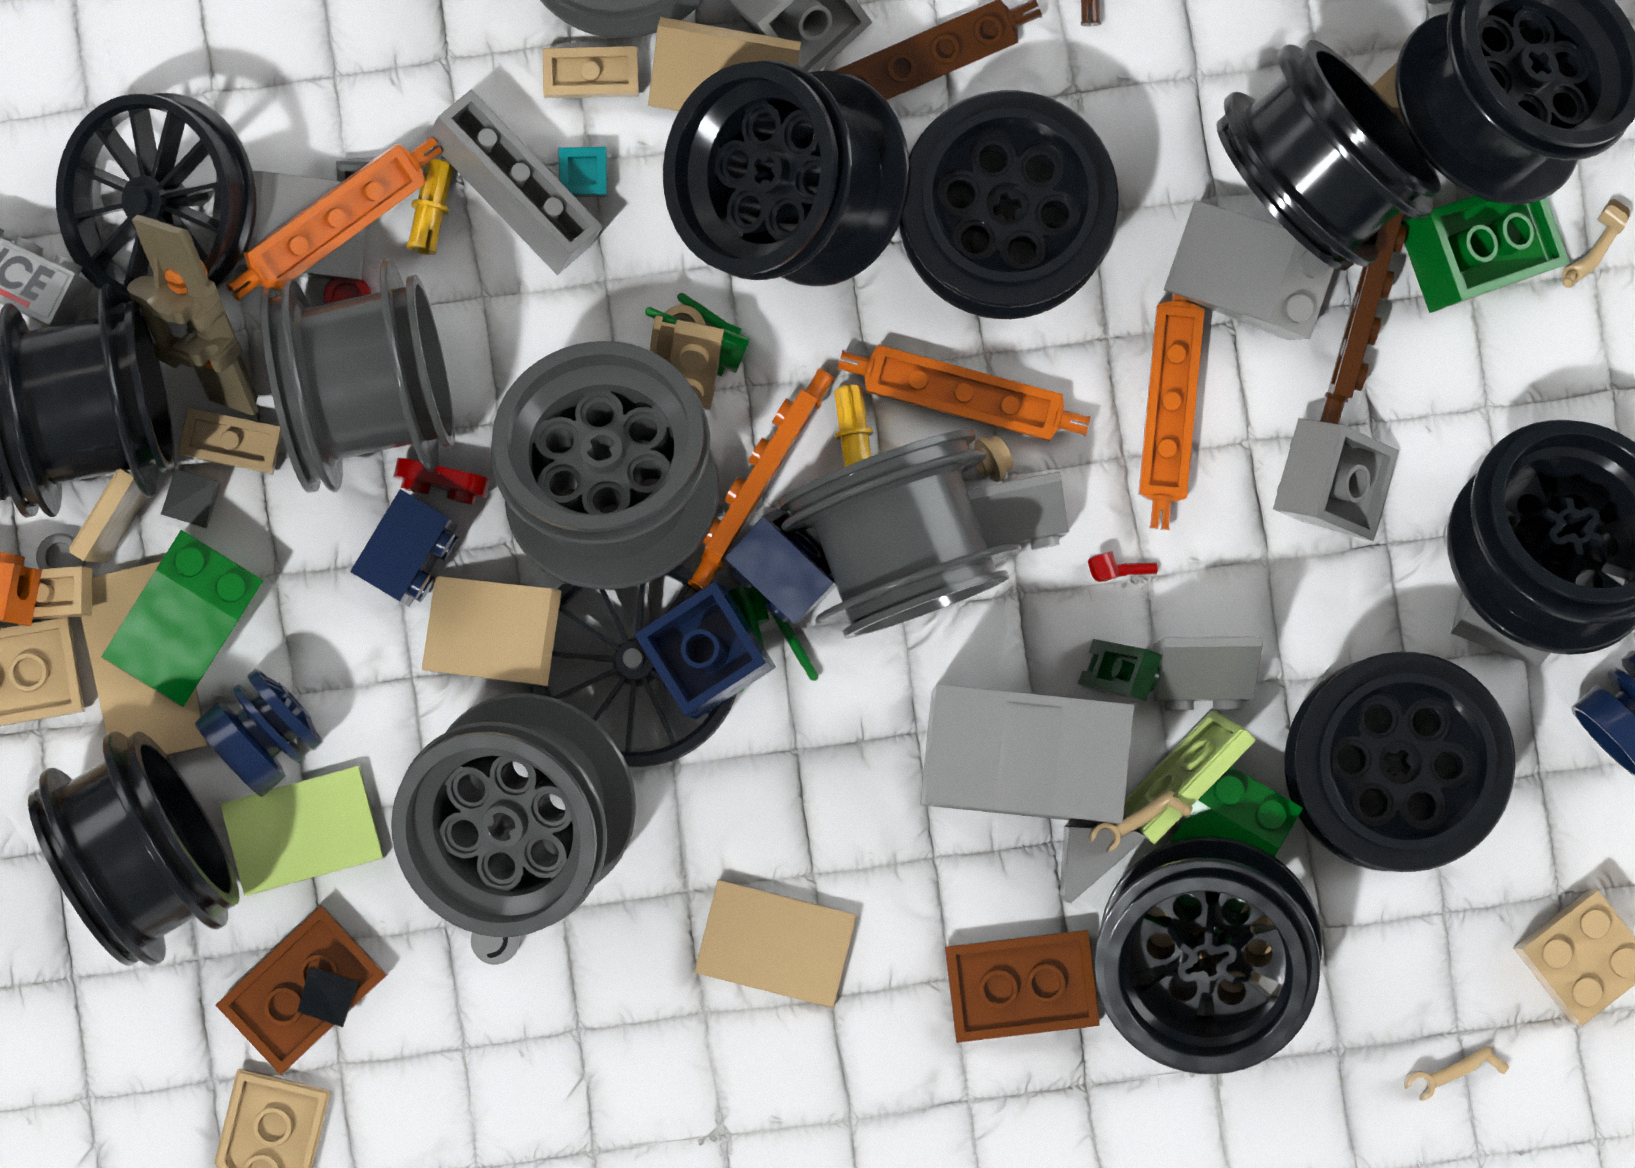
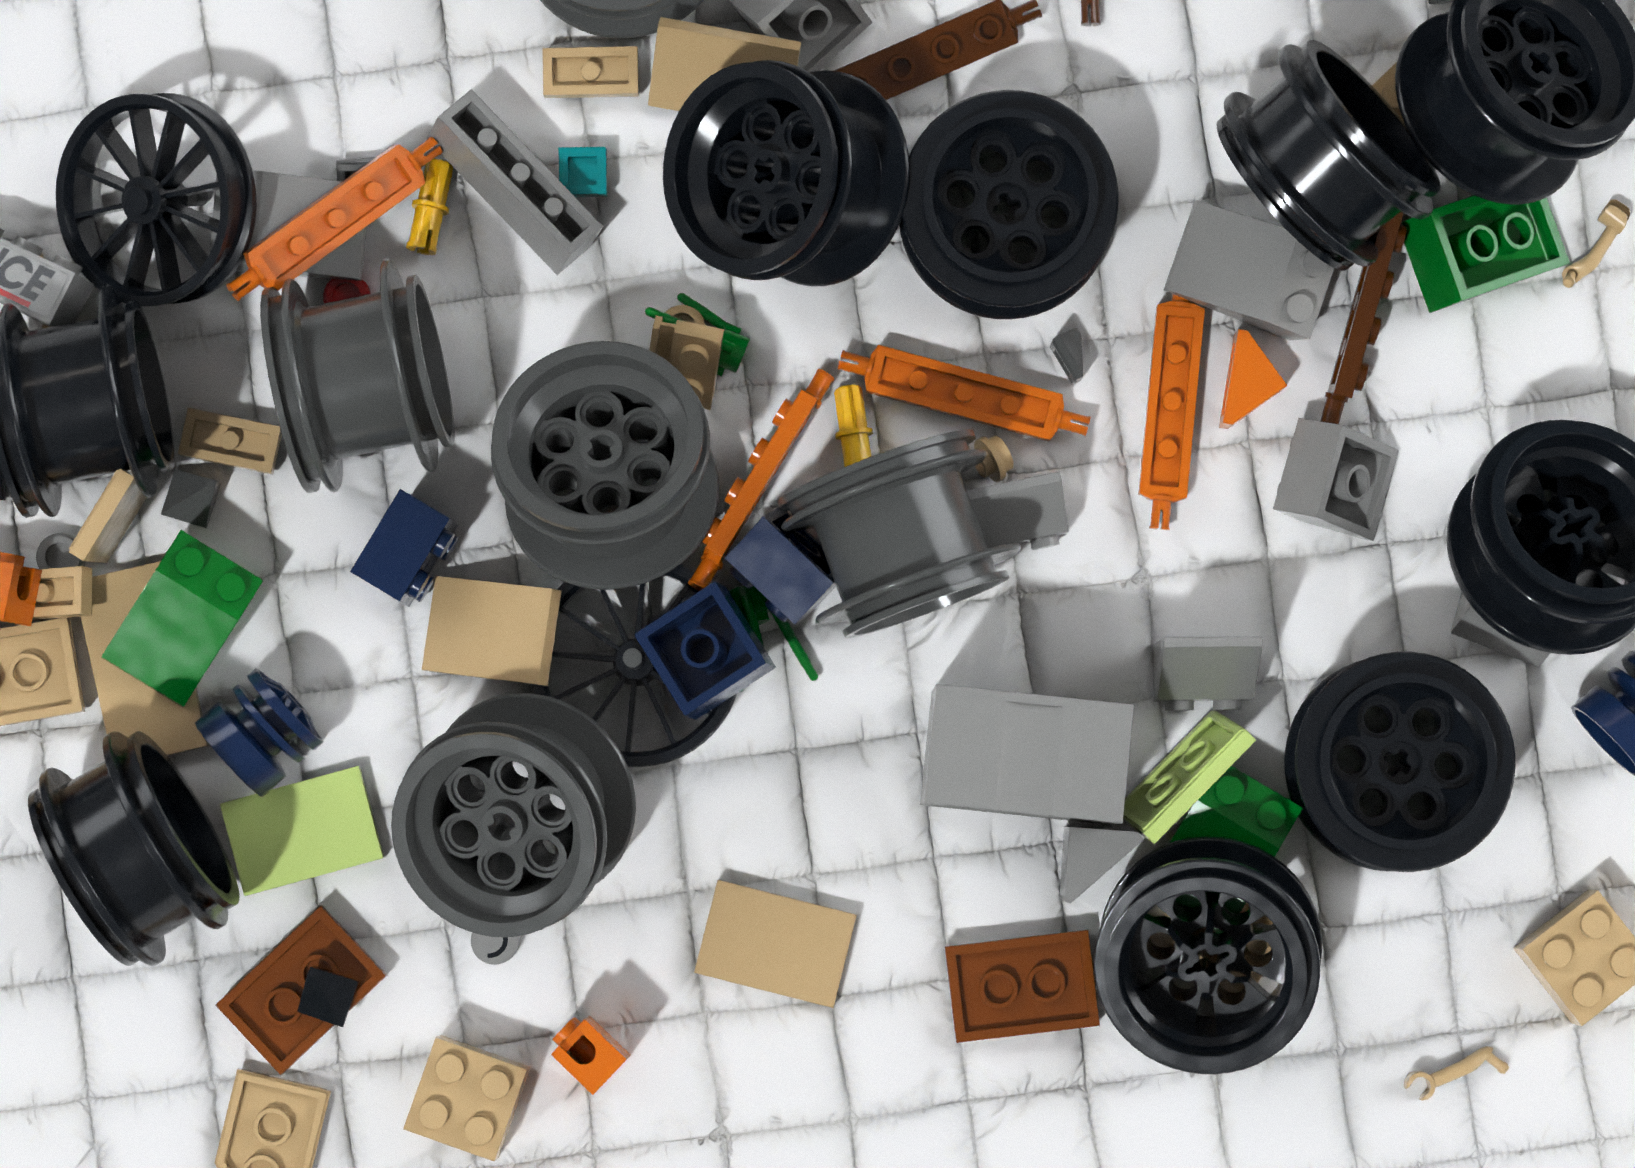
(186, 296): dark tan piece -> none
(461, 485): red plate -> none
(466, 1098): none -> tan brick
(588, 1052): none -> orange brick
(1068, 352): none -> dark grey slope
(1104, 568): red hand -> none
(1121, 670): dark green plate -> none
(1141, 817): tan piece -> none
(1249, 380): none -> orange slope

